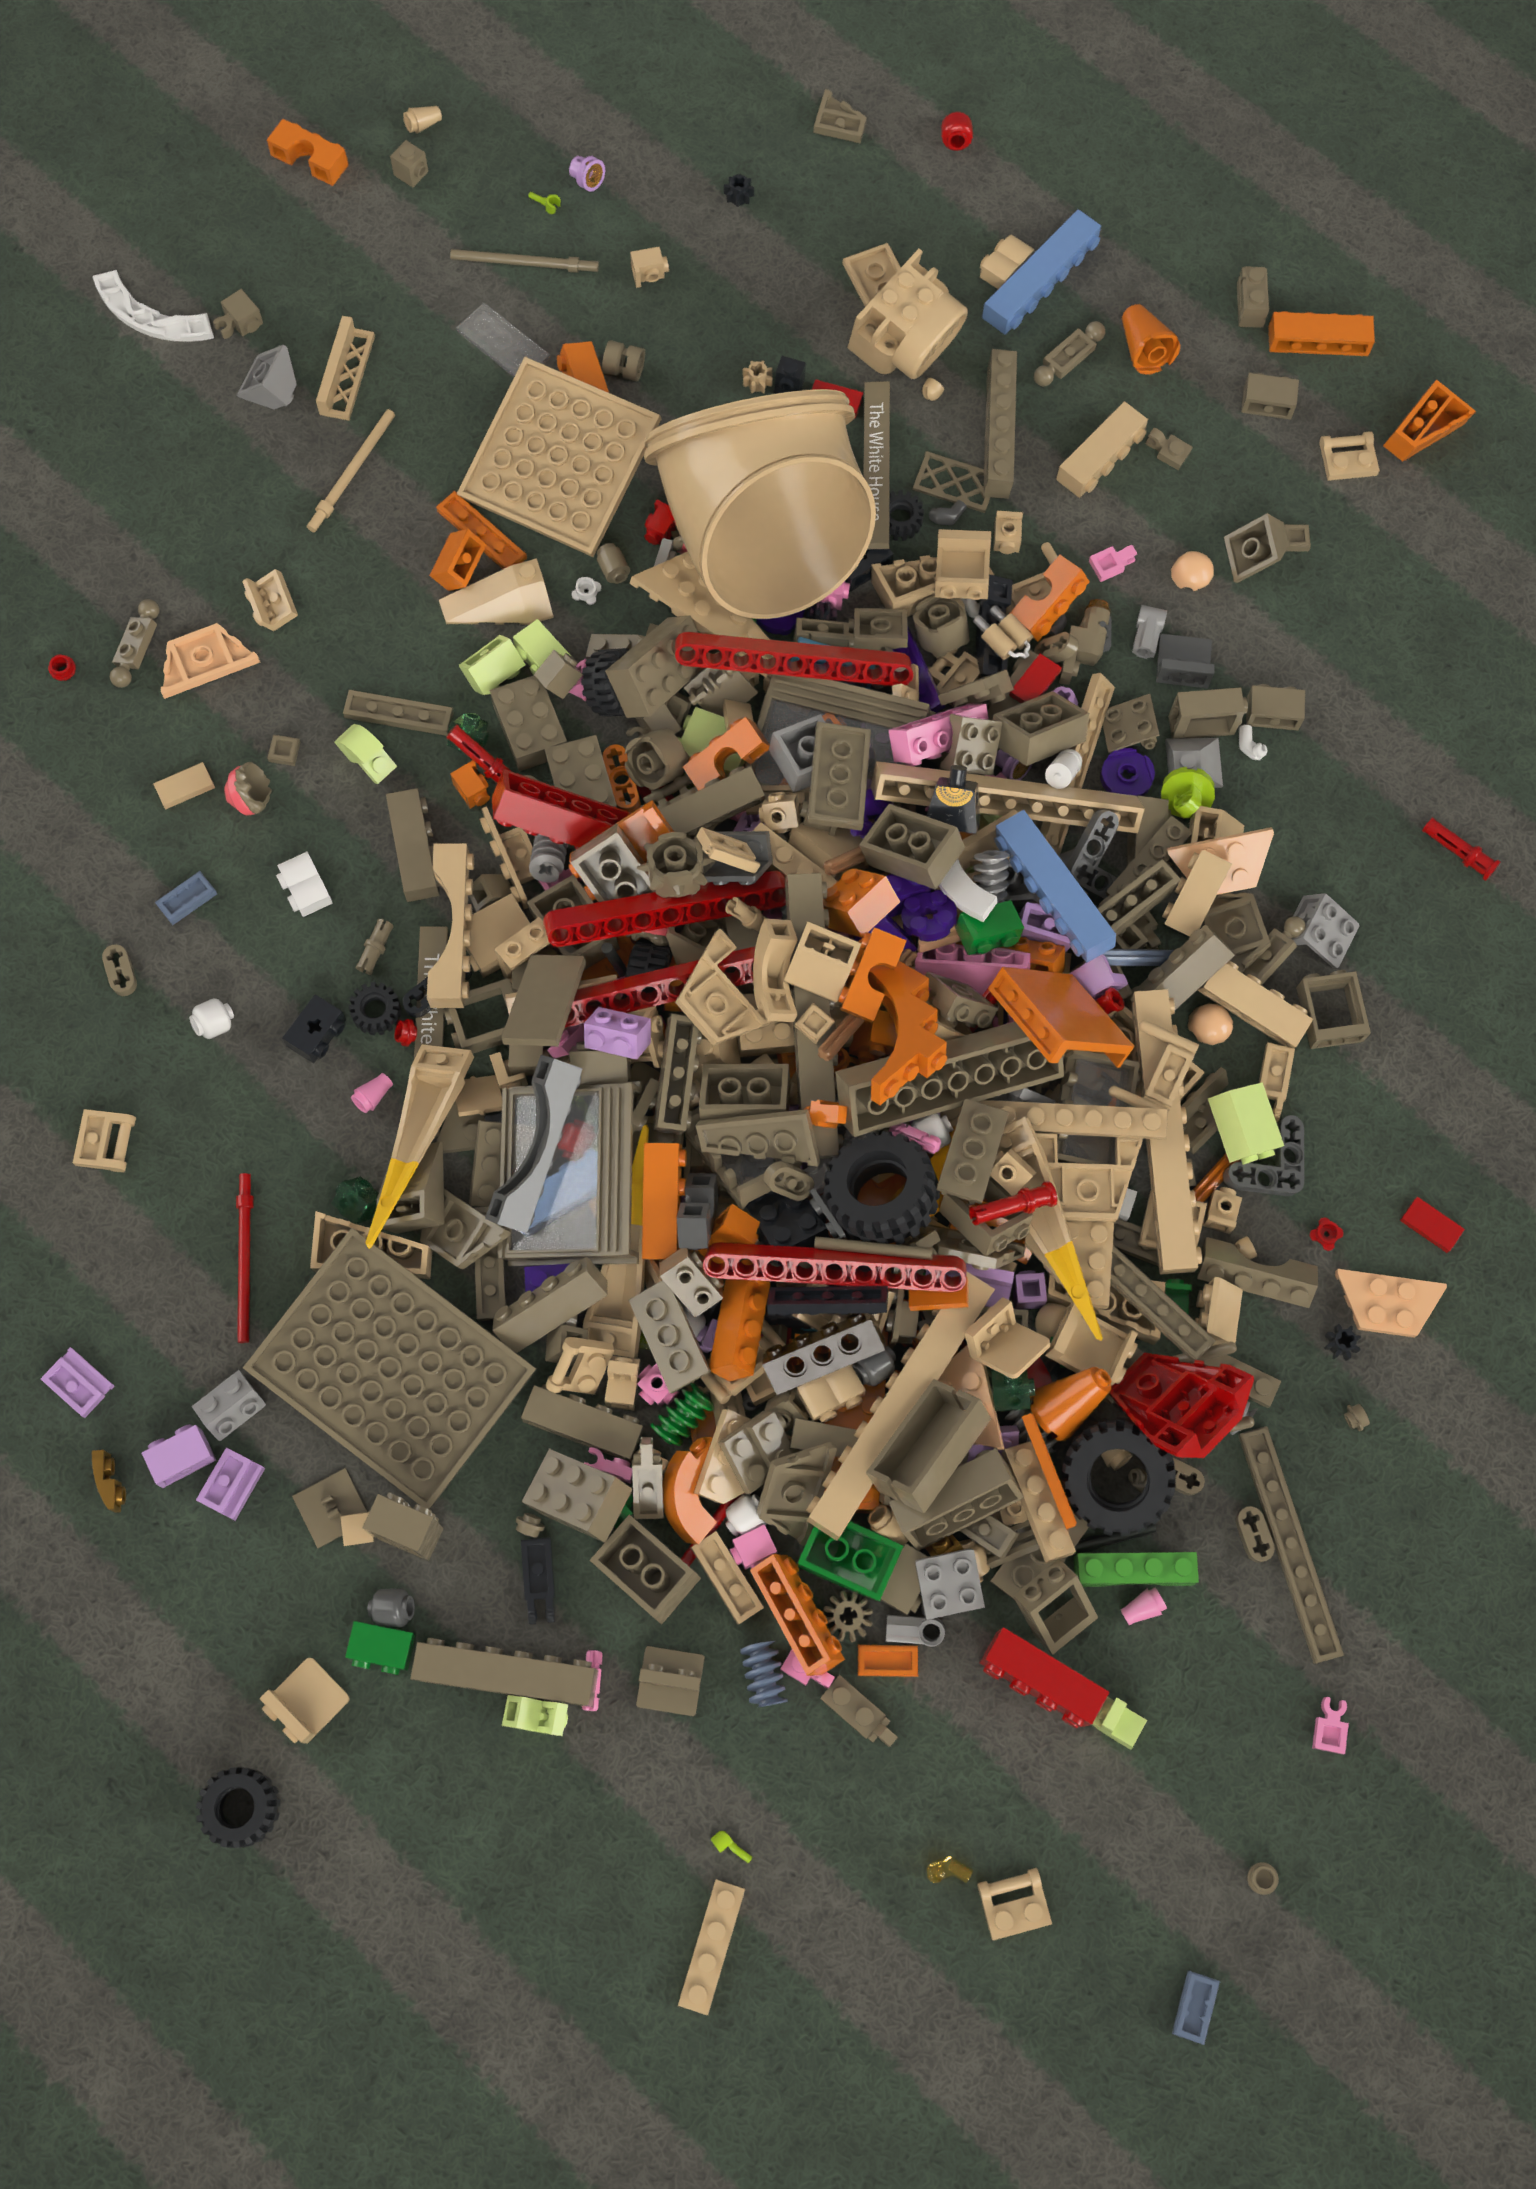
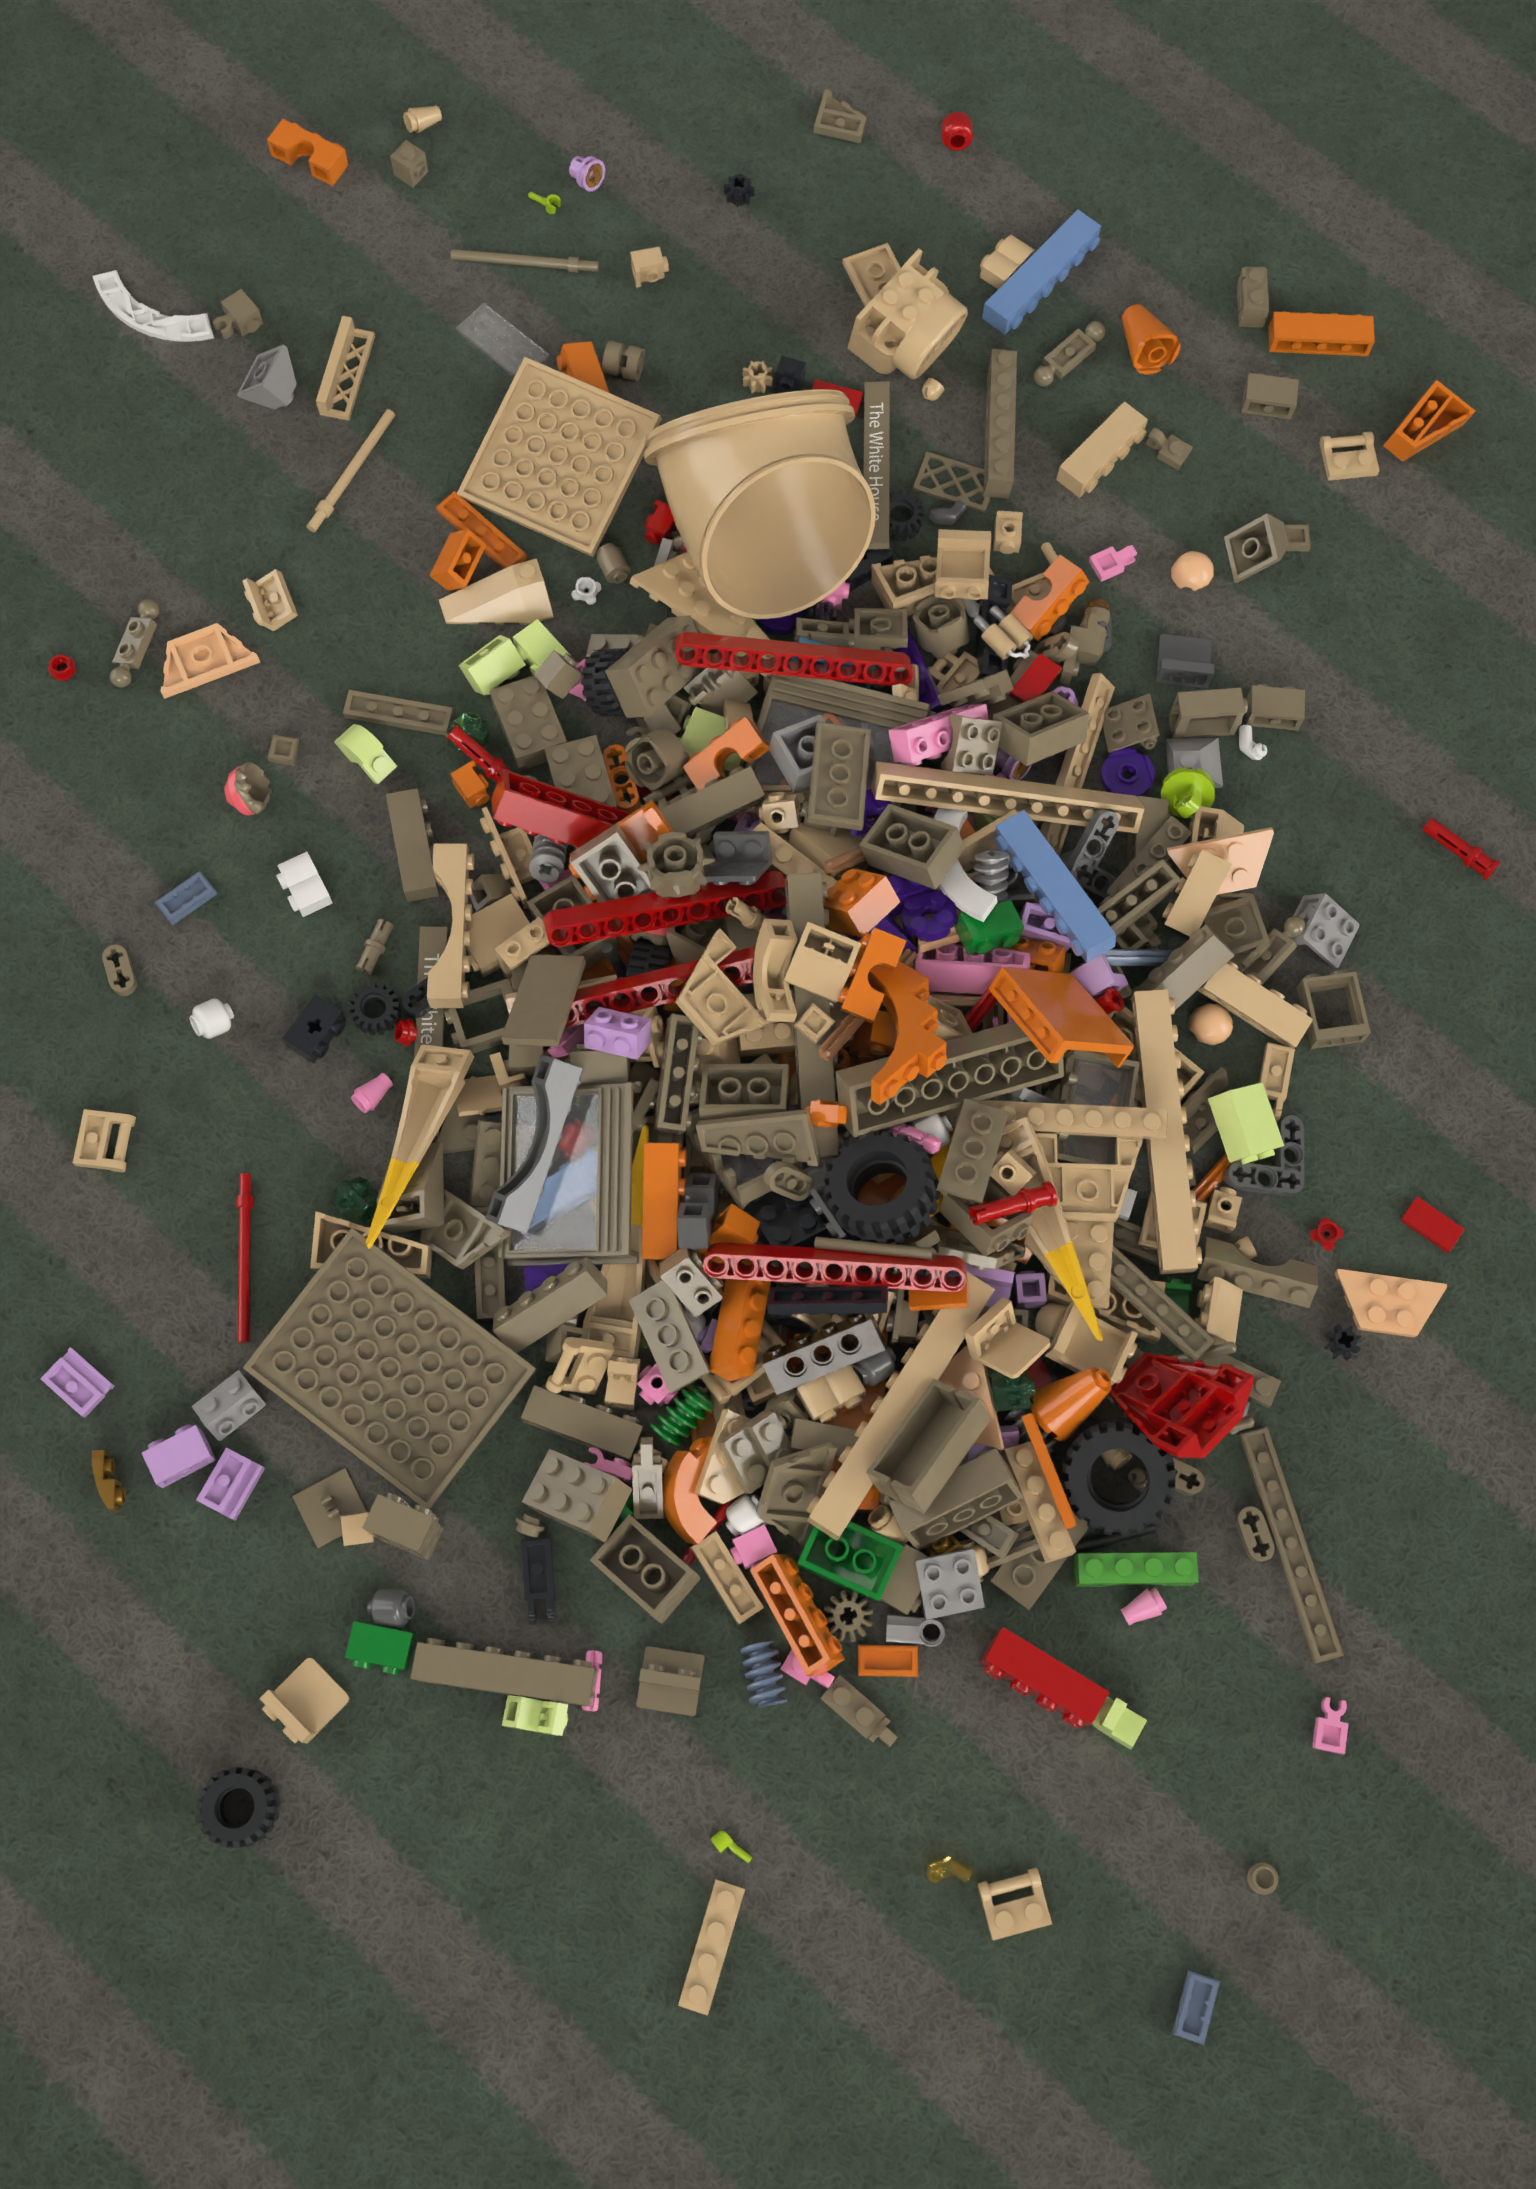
(184, 785): tan tile -> none
(727, 850): tan plate -> none
(956, 801): black torso -> none
(960, 1002): dark tan plate -> none
(1063, 768): white piece -> none
(1068, 1619): dark tan window -> none
(1149, 625): light grey piece -> none
(1168, 1074): tan plate -> none
(1356, 1417): dark tan plate -> none

